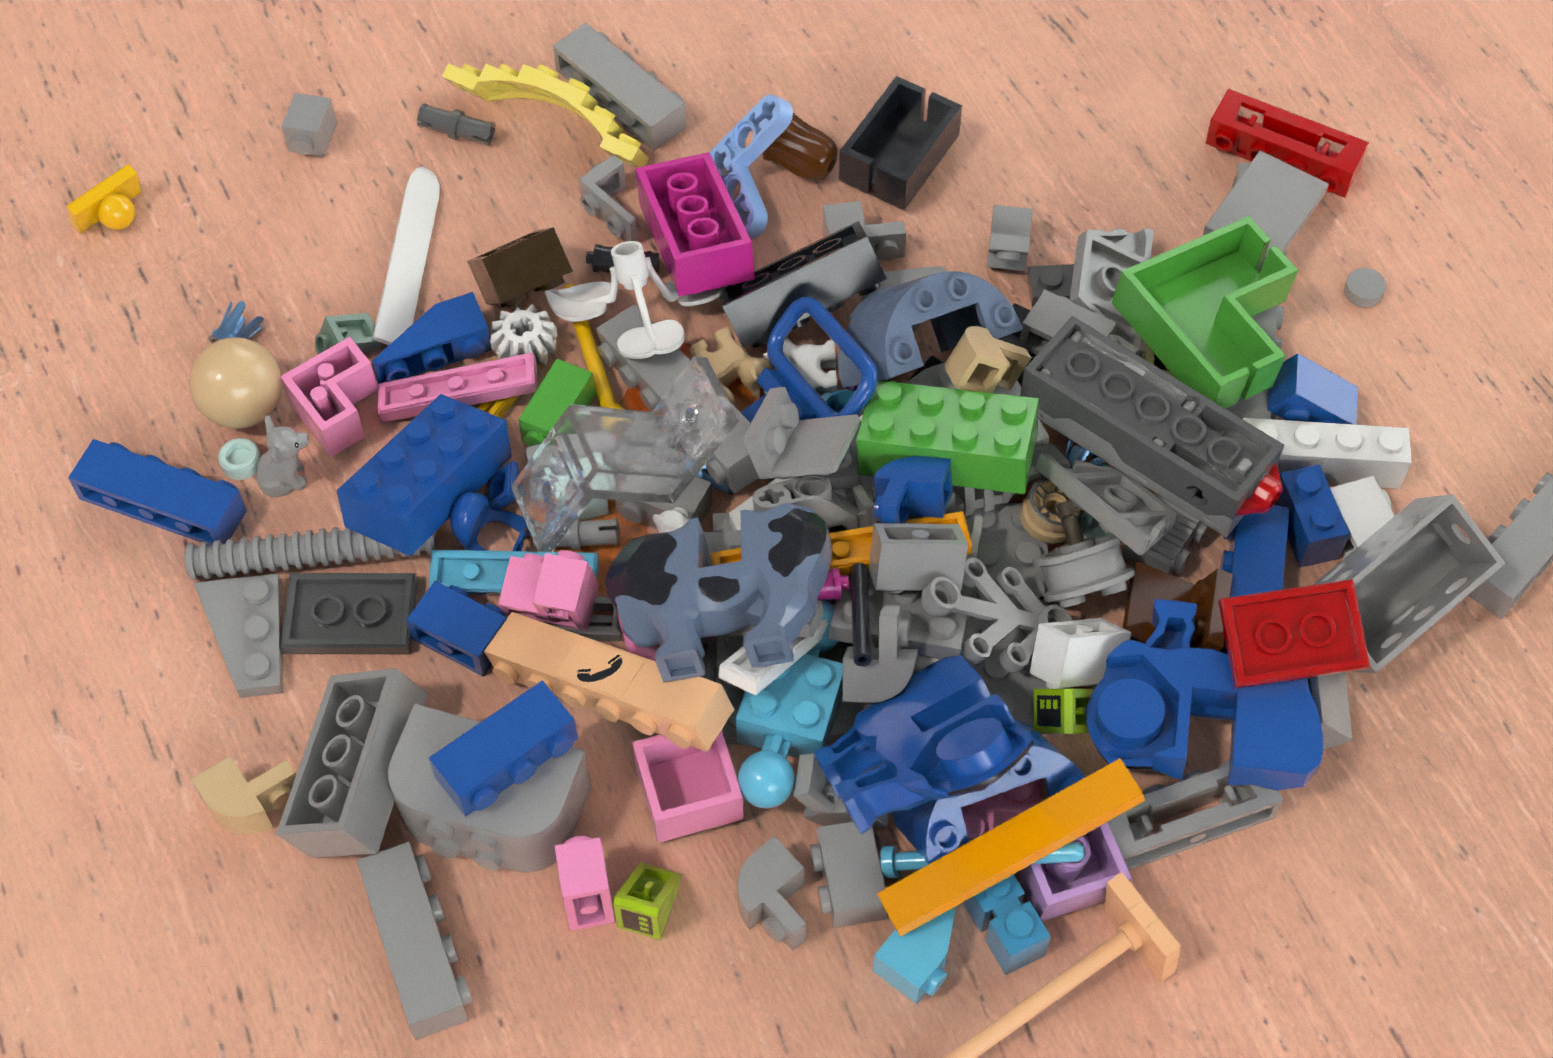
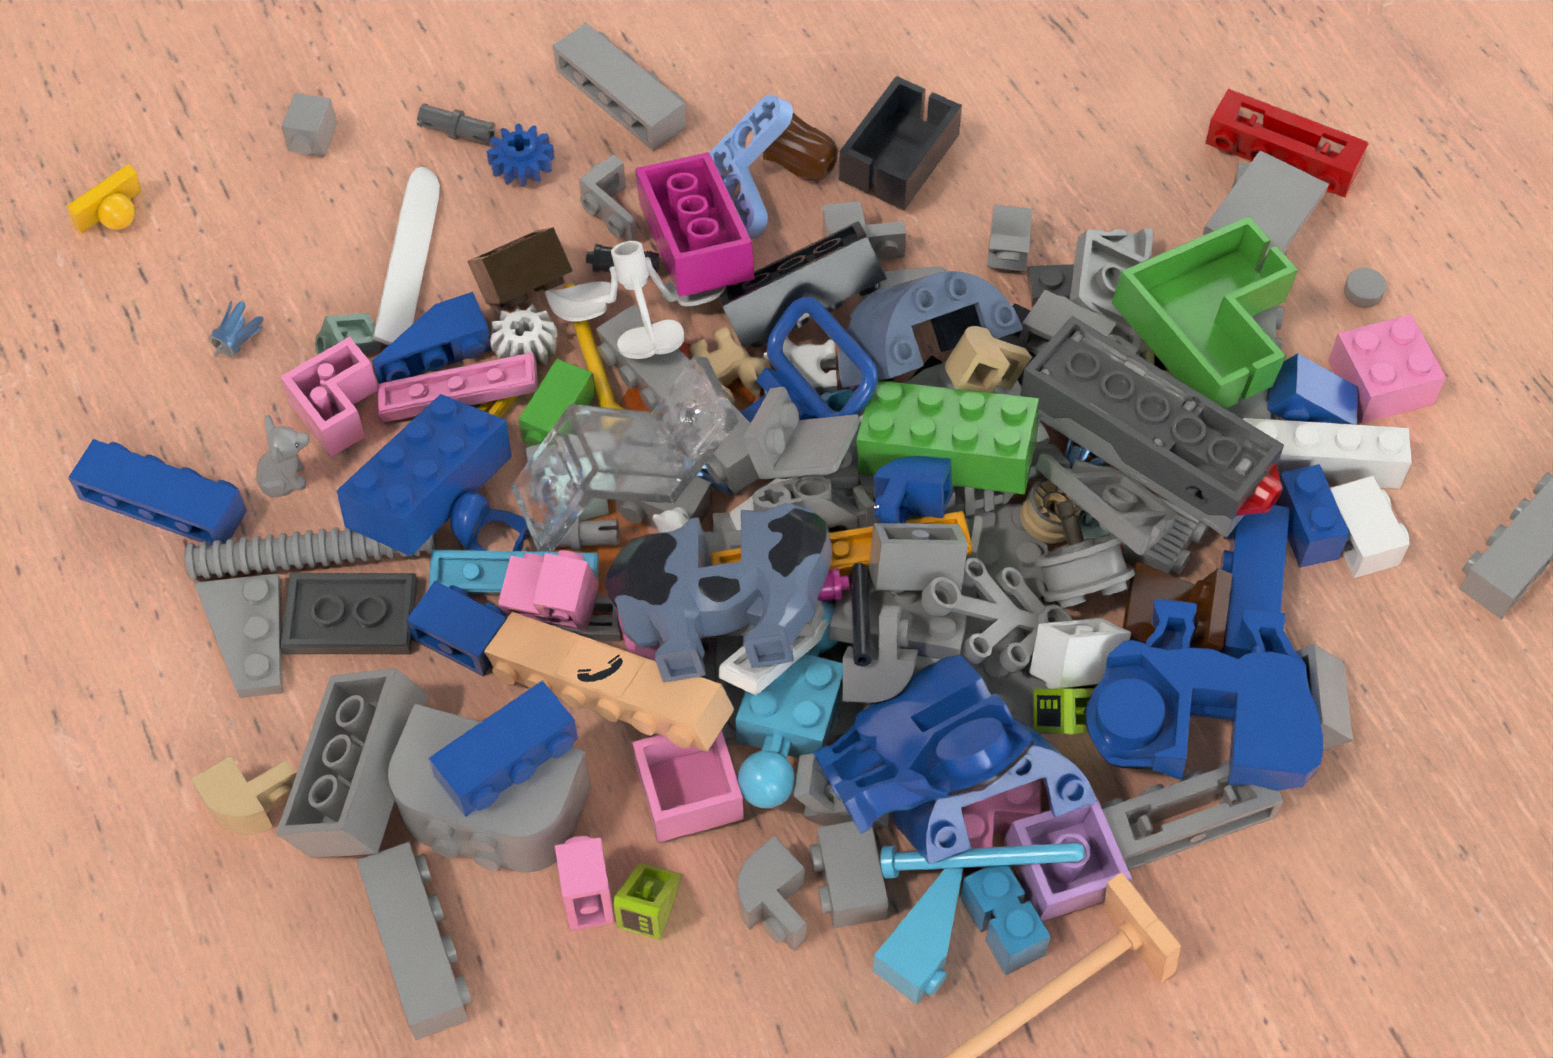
(235, 382): tan piece -> none
(239, 458): light aqua tile -> none
(499, 487): blue slope -> none
(520, 155): none -> blue gear
(544, 86): light yellow piece -> none
(1010, 847): light orange tile -> none
(1293, 634): red tile -> none
(1389, 367): none -> bright pink brick
(1414, 571): light grey piece -> none

